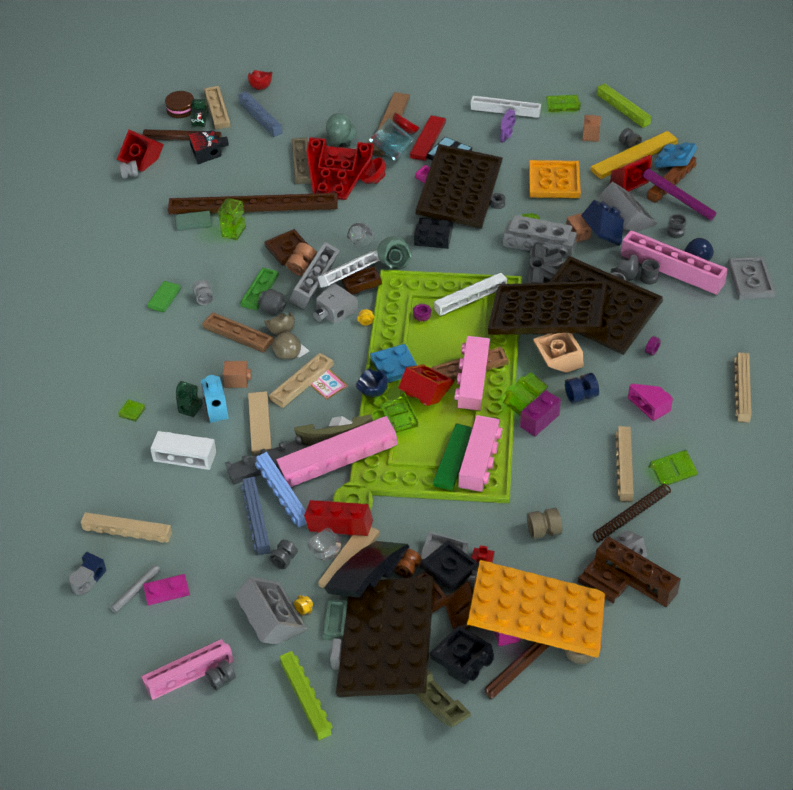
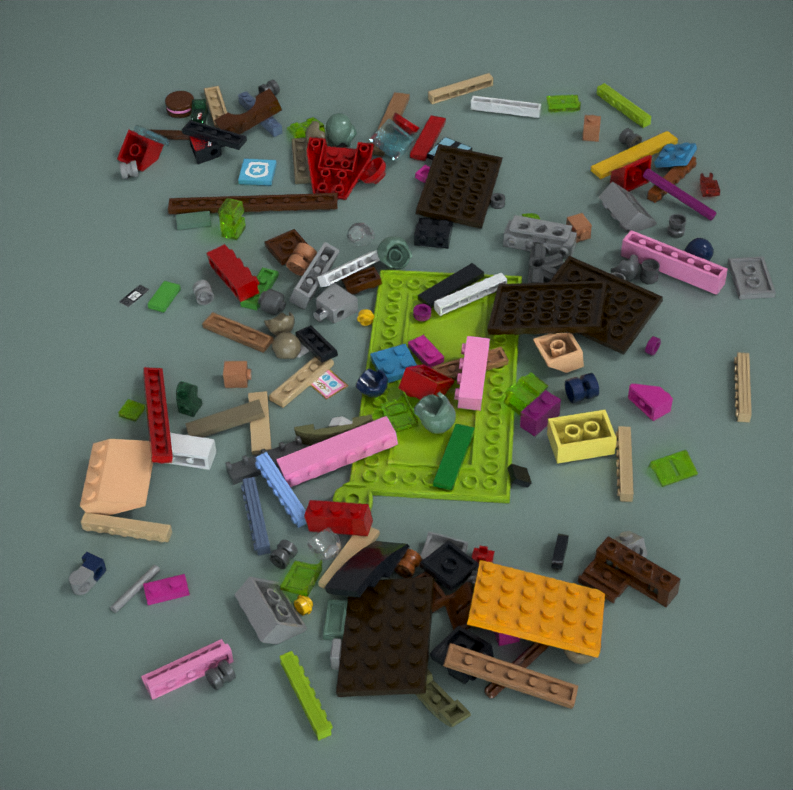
(117, 477): none -> light nougat slope
(134, 295): none -> sticker
(152, 135): none -> clear light blue tile
(157, 415): none -> red plate
(211, 391): medium azure torso -> none
(214, 135): none -> black tile
(225, 419): none -> dark tan tile
(233, 272): none -> red brick
(257, 172): none -> medium azure tile
(260, 80): red hair -> none
(264, 107): none -> reddish brown arch
(272, 84): none -> dark grey wheel
(298, 129): none -> clear neon green piece
(301, 578): none -> clear neon green piece
(313, 131): none -> dark tan hair
(316, 344): none -> black tile
(425, 351): none -> dark pink plate
(435, 413): none -> sand green hair
(451, 284): none -> black tile
(460, 88): none -> tan piece
(479, 453): bright pink brick -> none
(506, 125): medium lavender slope -> none
(511, 676): none -> medium nougat tile
(519, 475): none -> black tile
(544, 523): dark tan wheel -> none
(554, 179): light orange plate -> none
(560, 551): none -> black beam
(581, 436): none -> light yellow brick
(605, 221): dark blue slope -> none
(611, 524): reddish brown piece -> none
(709, 186): none -> clear red plate

